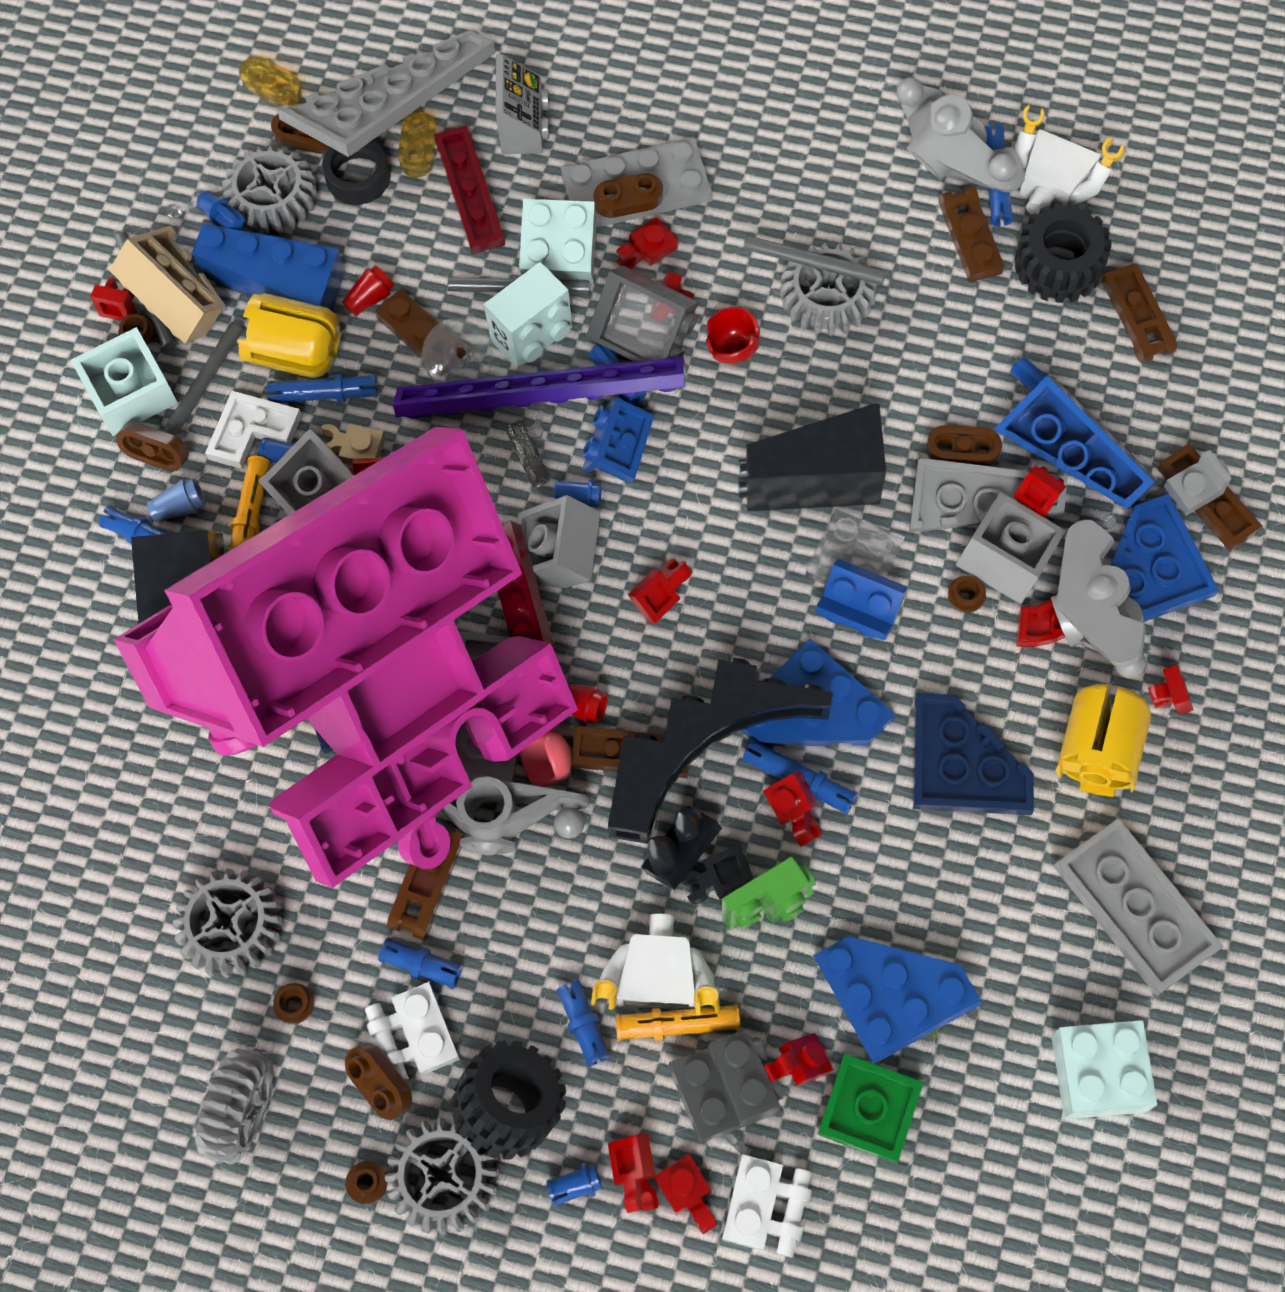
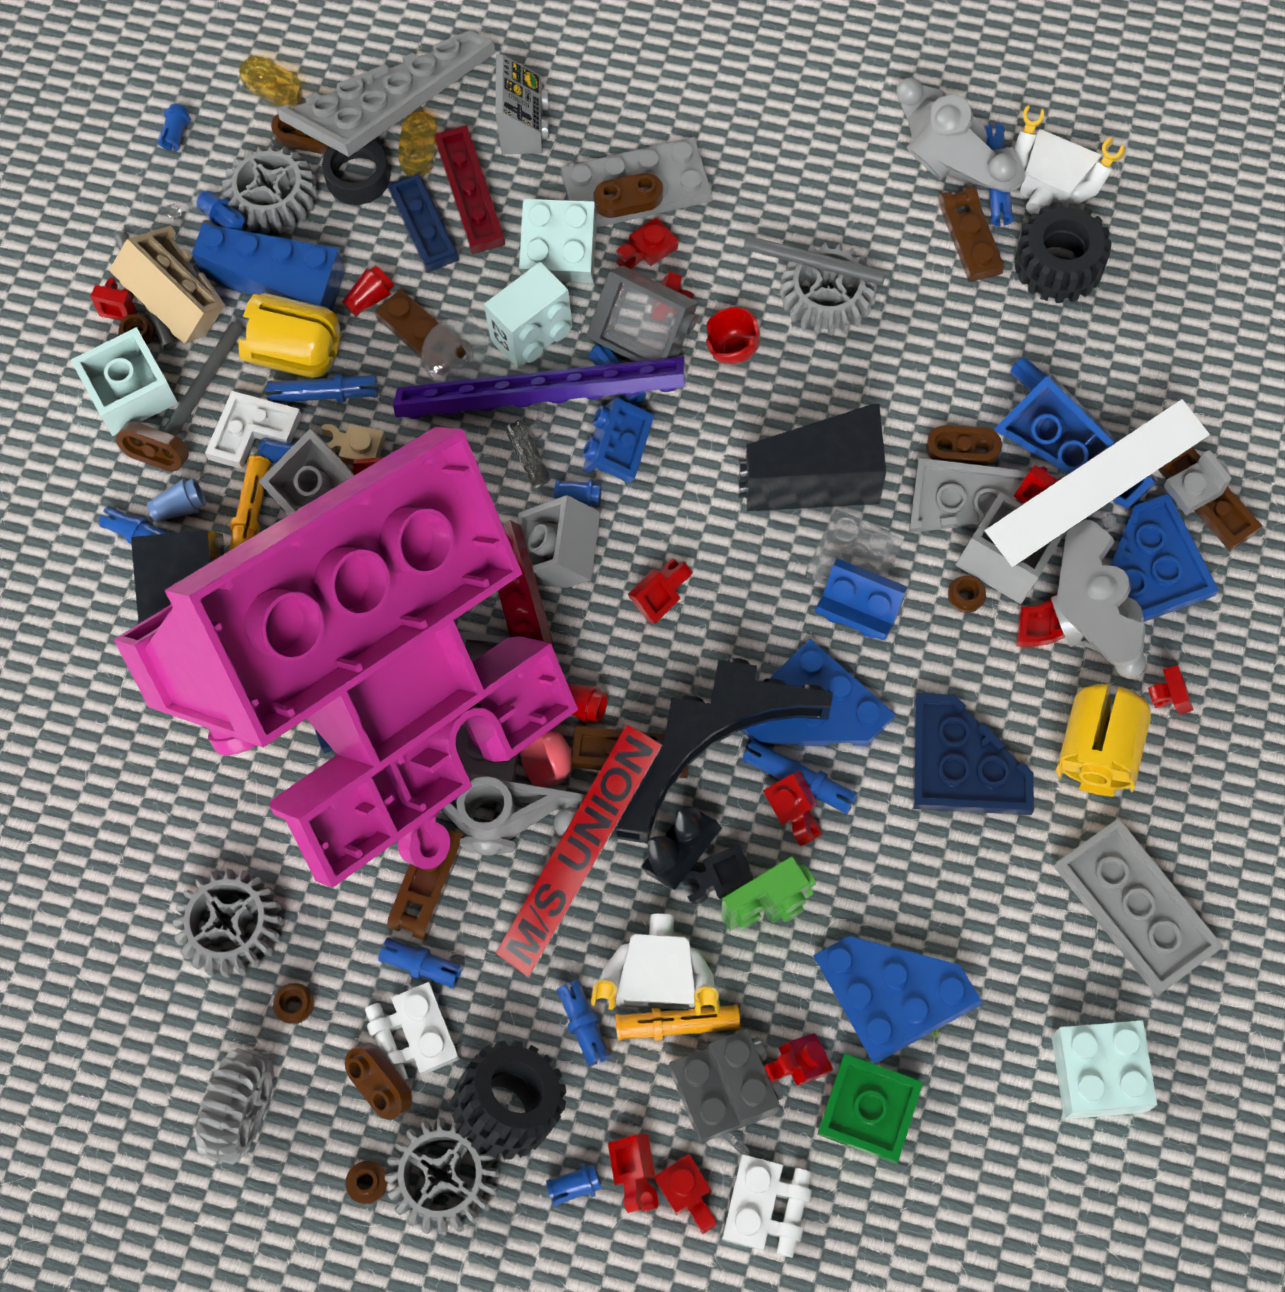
(176, 119): none -> blue pin
(423, 223): none -> dark blue tile
(495, 285): dark grey bar -> none
(578, 850): none -> red sticker
(1096, 483): none -> white sticker
(1139, 312): reddish brown plate -> none

